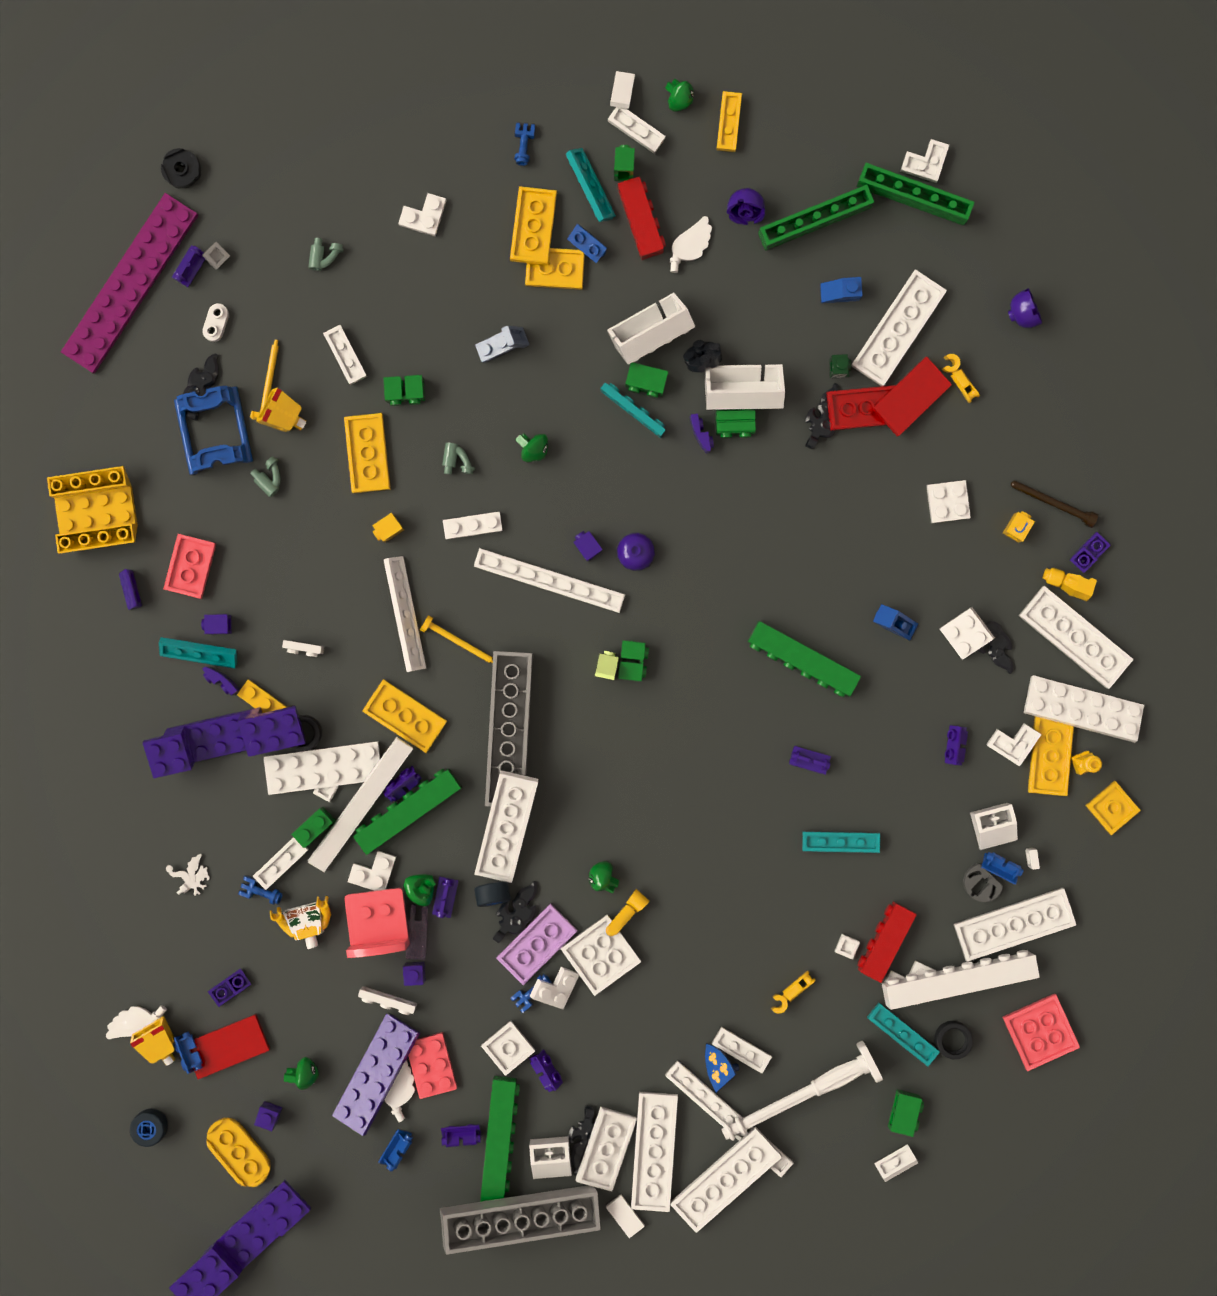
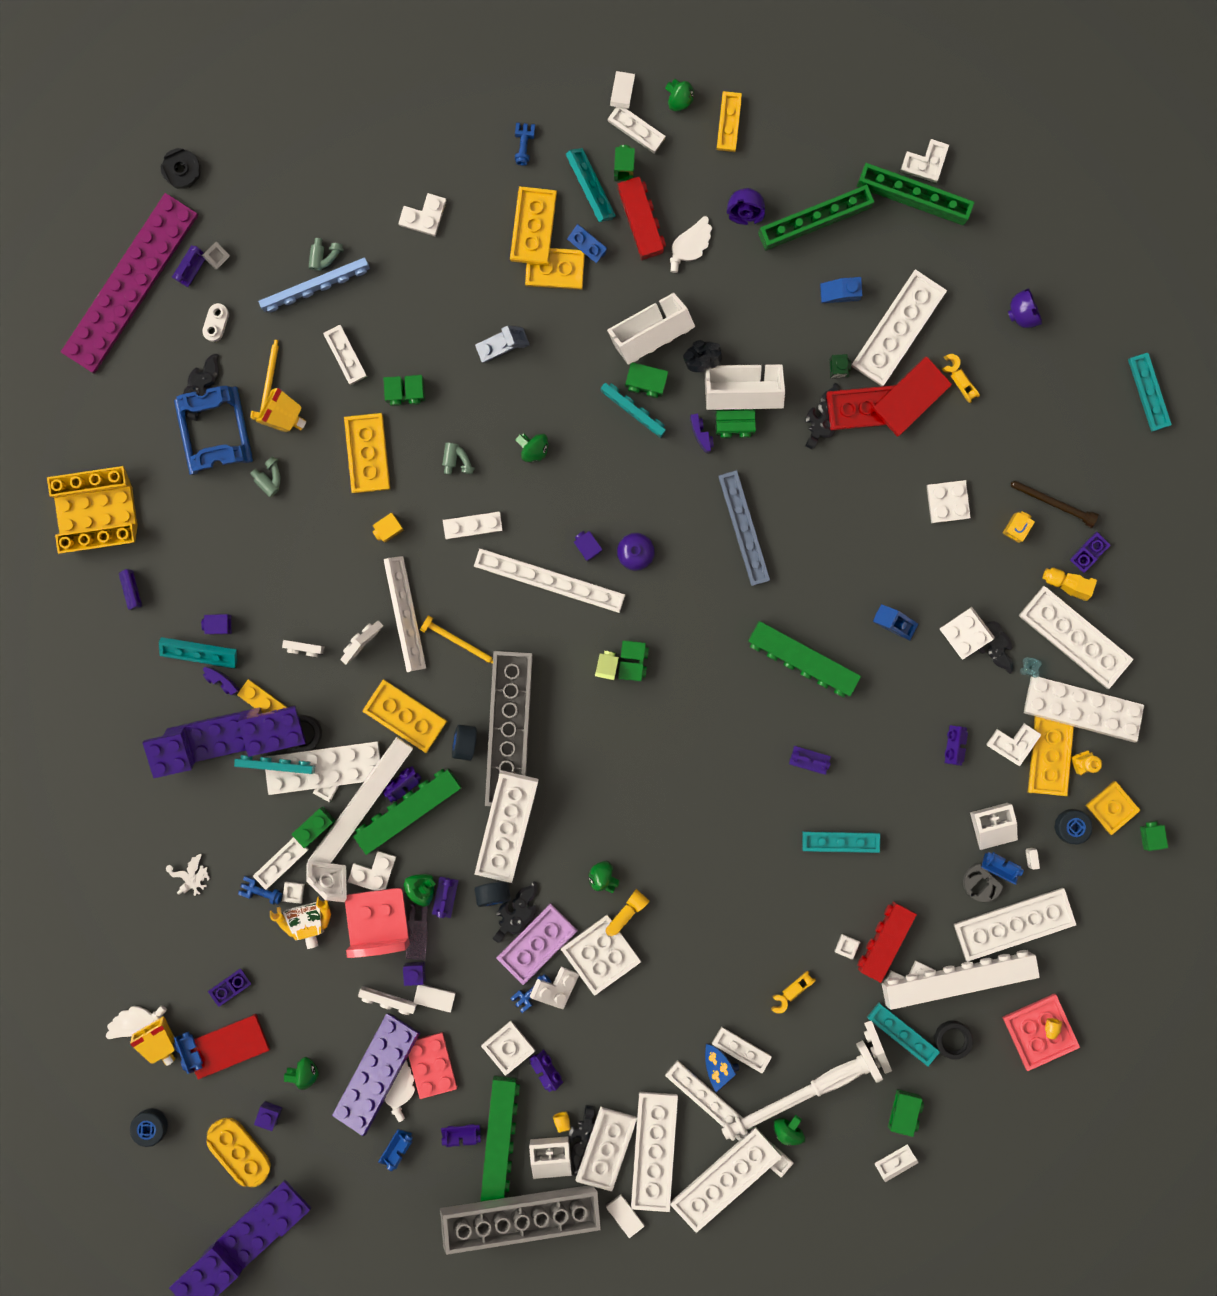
(189, 566): coral plate -> none
(267, 764): none -> teal plate
(293, 892): none -> white tile
(308, 288): none -> light blue plate
(327, 880): none -> white plate
(360, 641): none -> white plate
(434, 997): none -> white tile
(464, 742): none -> black wheel
(562, 1121): none -> yellow hose
(743, 528): none -> sand blue plate
(788, 1132): none -> green piece
(877, 1049): none -> white plate
(1031, 662): none -> clear light blue plate
(1053, 1028): none -> yellow hose
(1066, 826): none -> black wheel
(1149, 392): none -> teal plate
(1153, 836): none -> green brick

